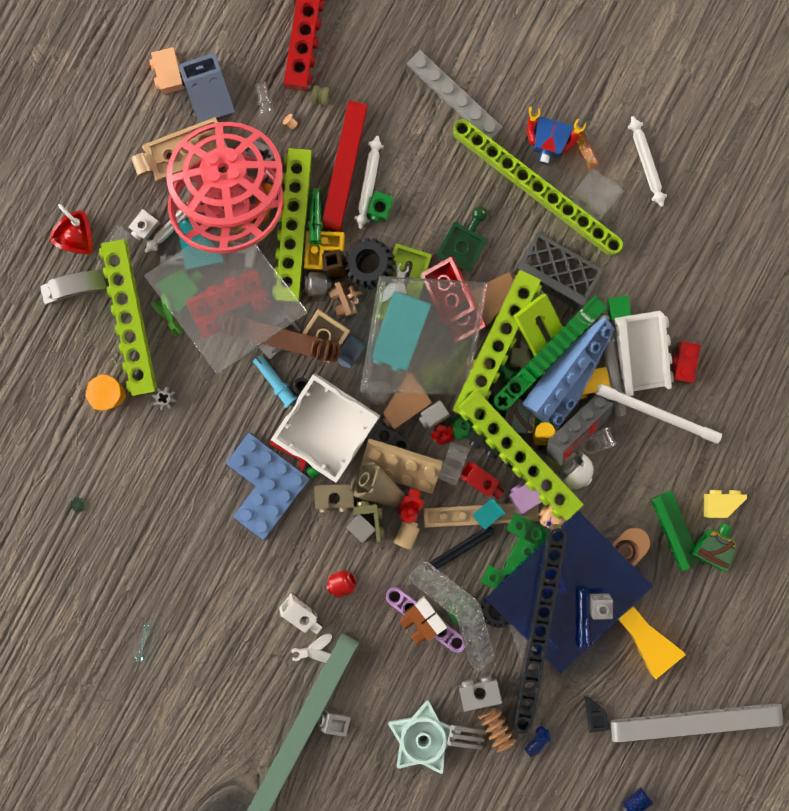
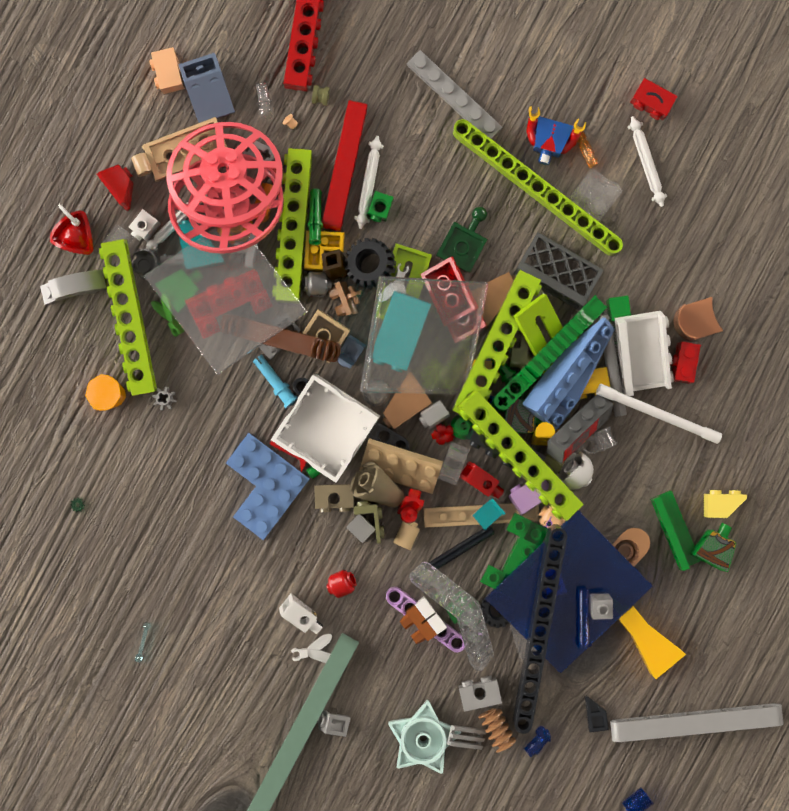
(119, 184): none -> red slope
(145, 261): none -> dark grey hair
(653, 99): none -> red brick
(696, 320): none -> nougat piece

